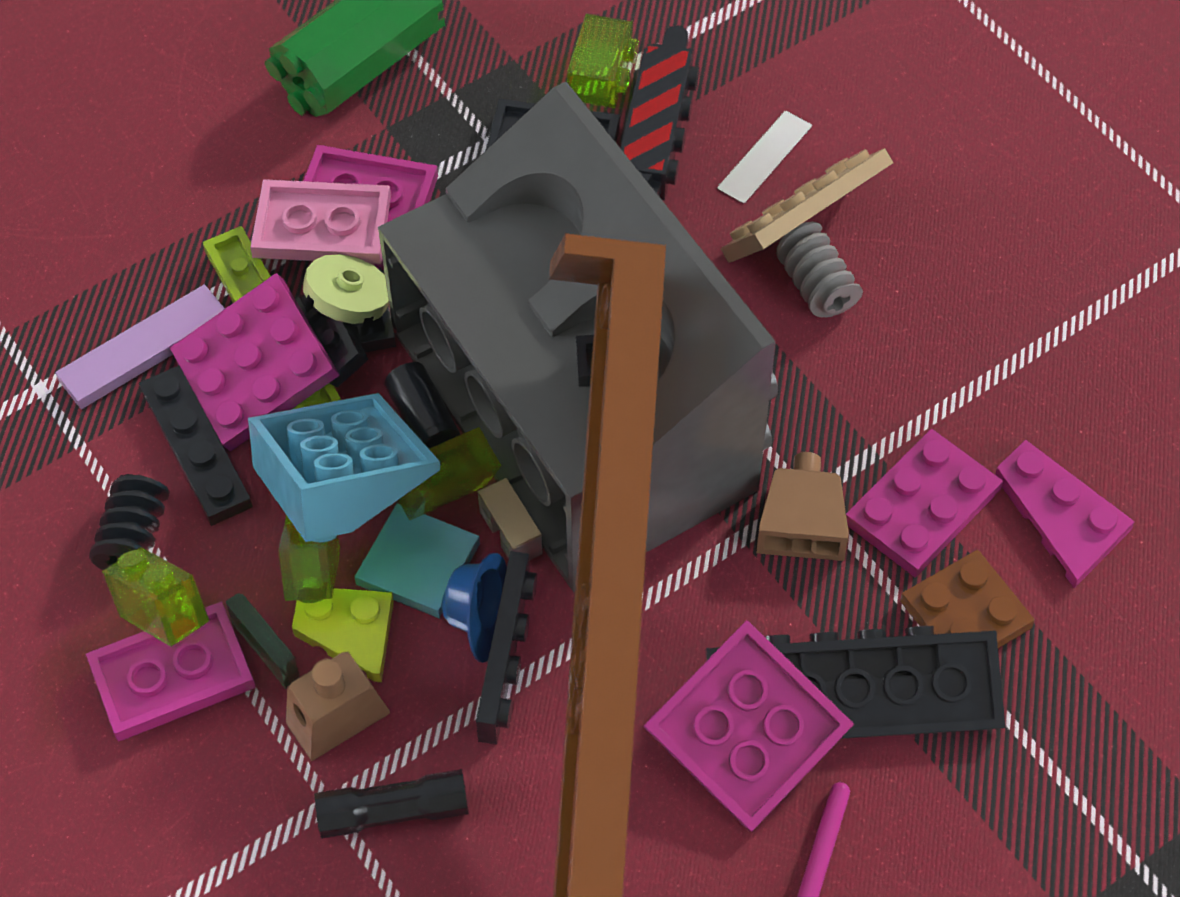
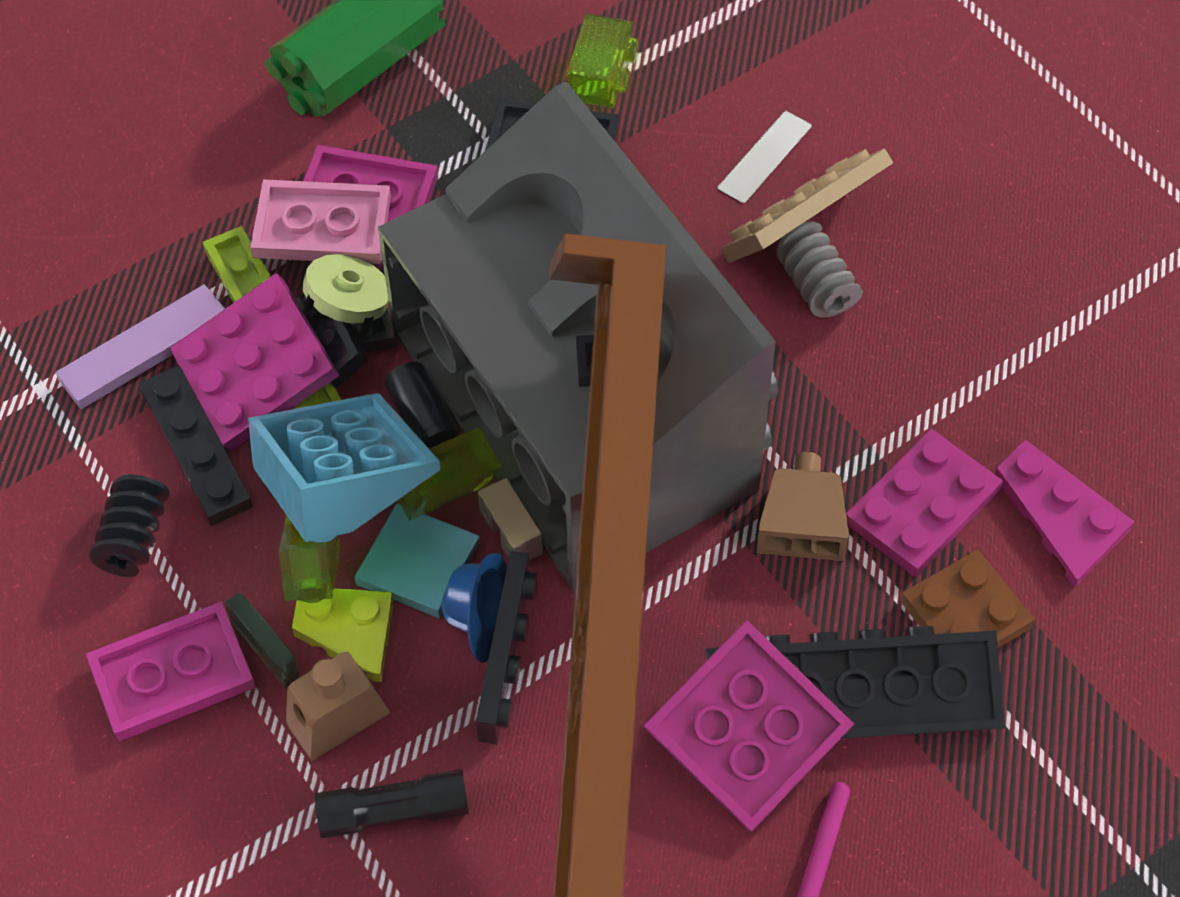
(156, 596): clear neon green brick -> none
(659, 108): black hinge -> none

